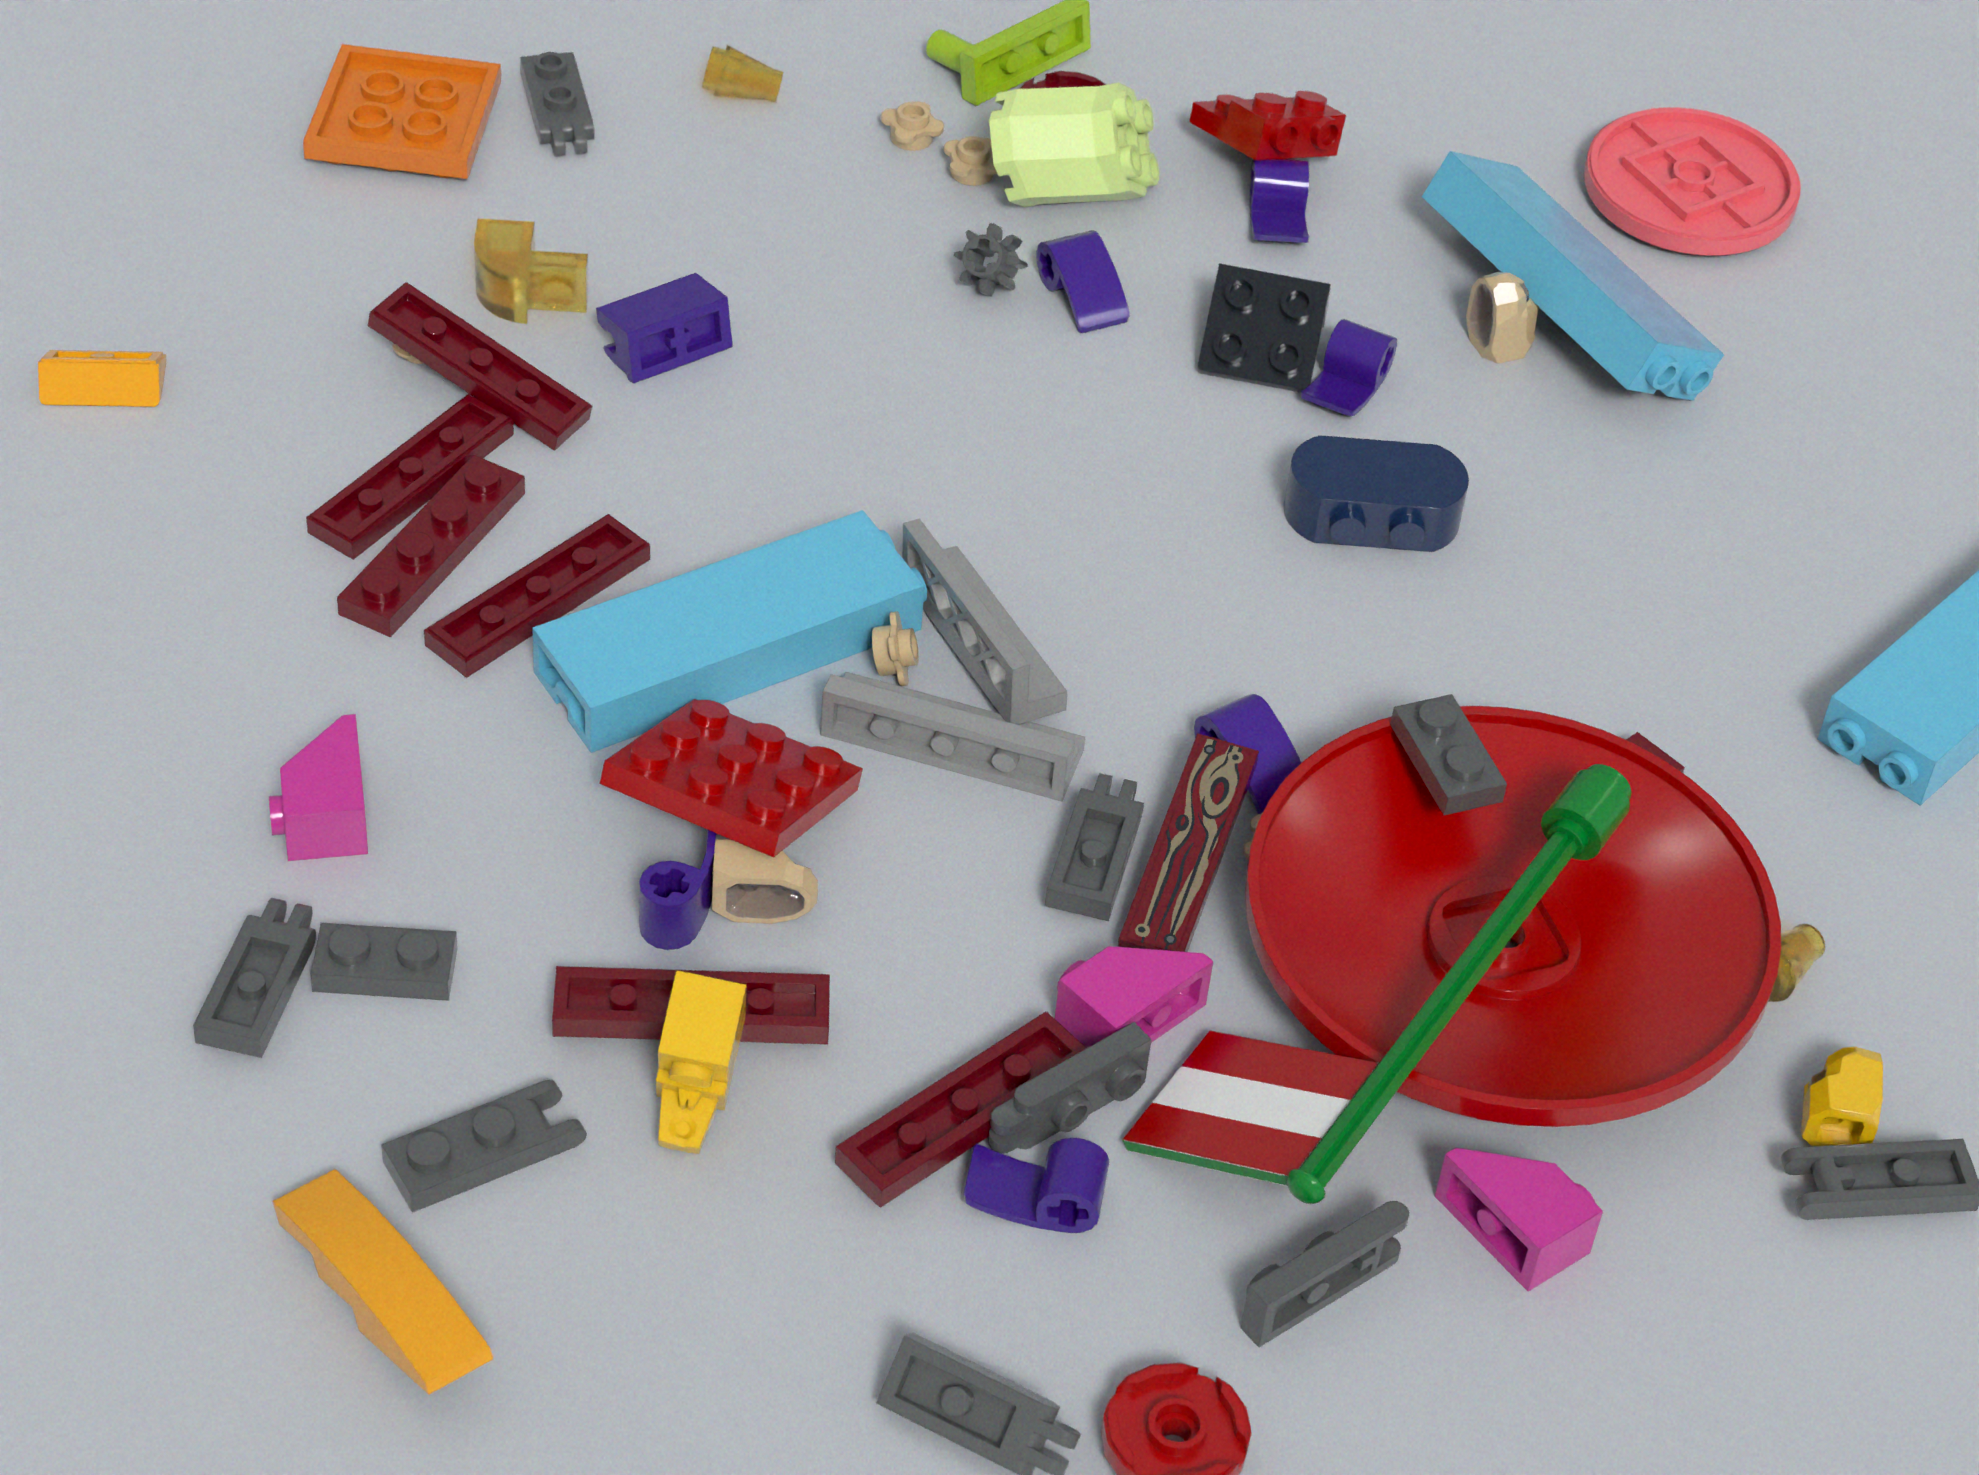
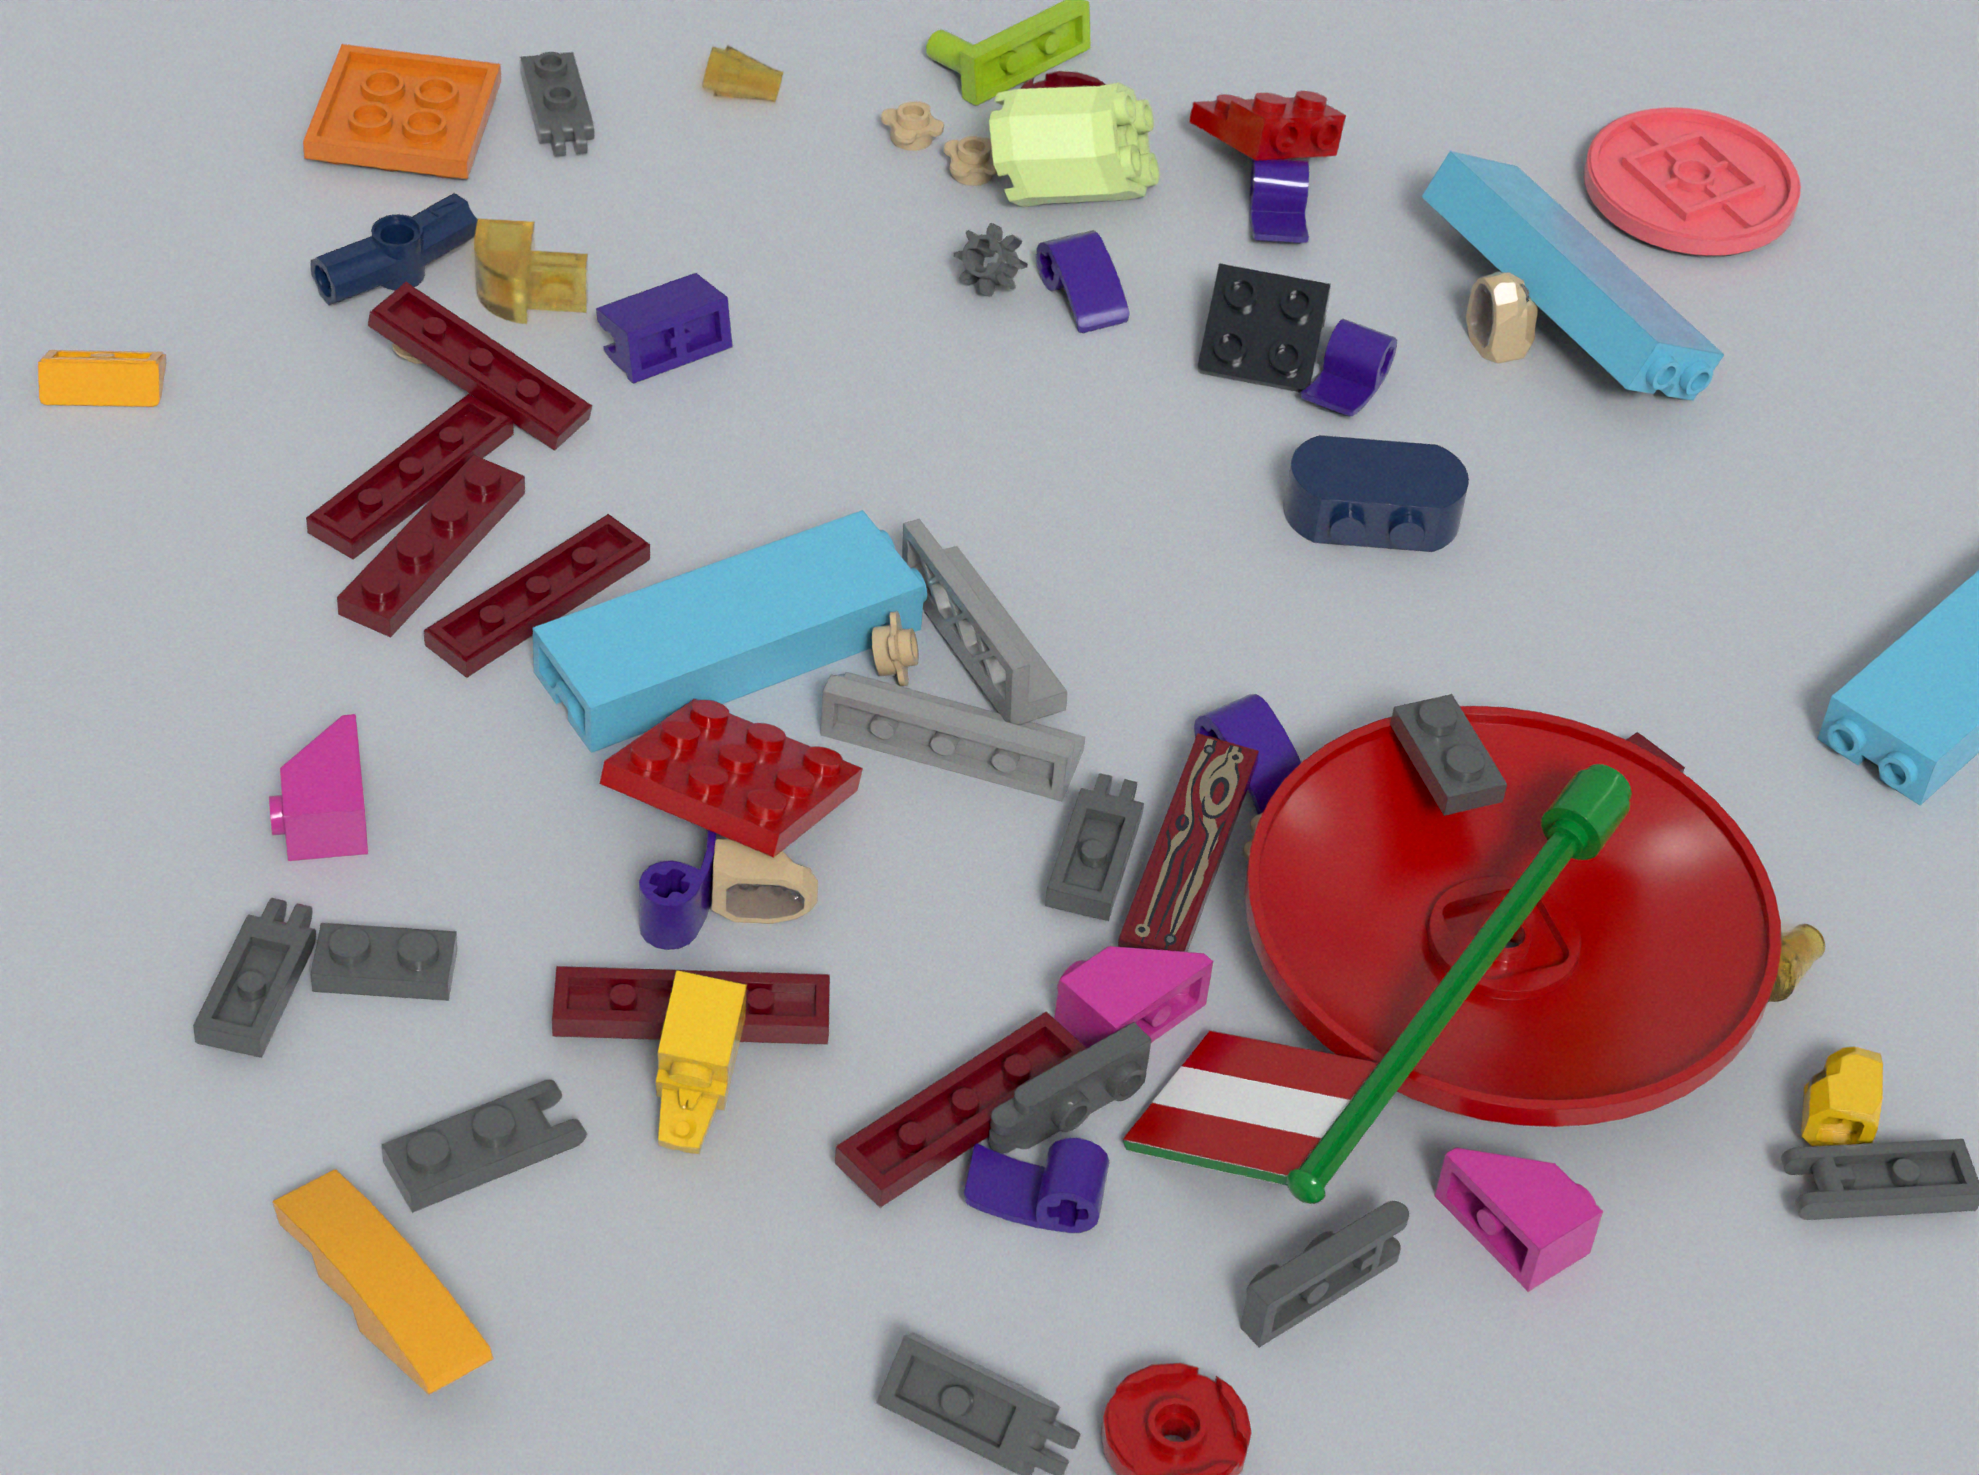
(394, 251): none -> dark blue piece

